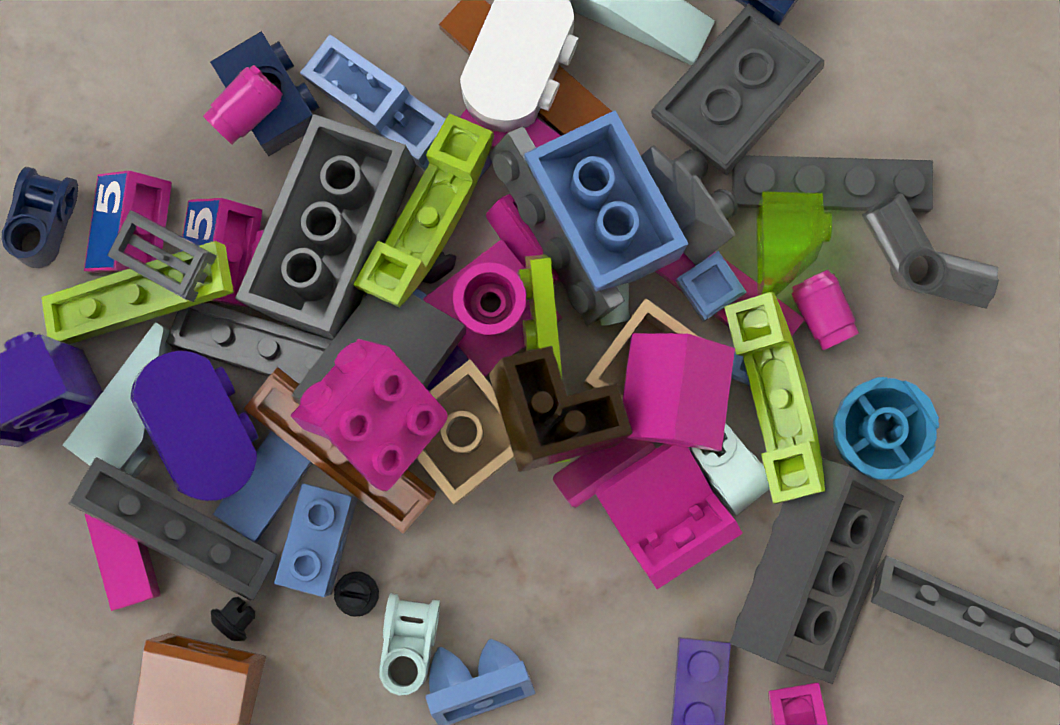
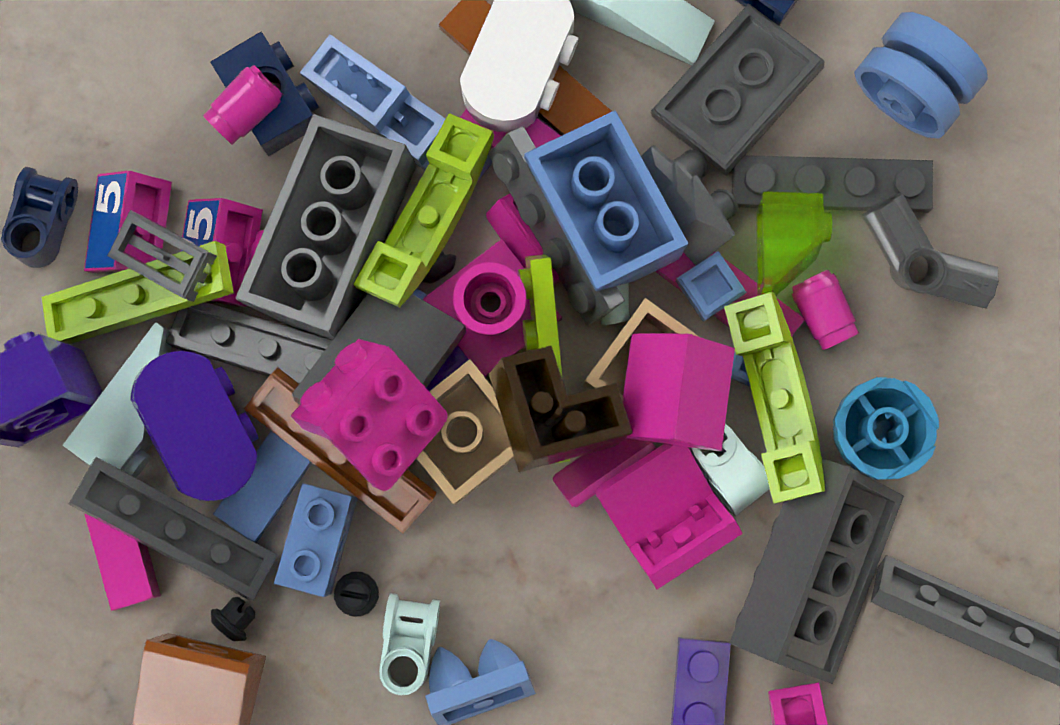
(921, 74): none -> medium blue wheel

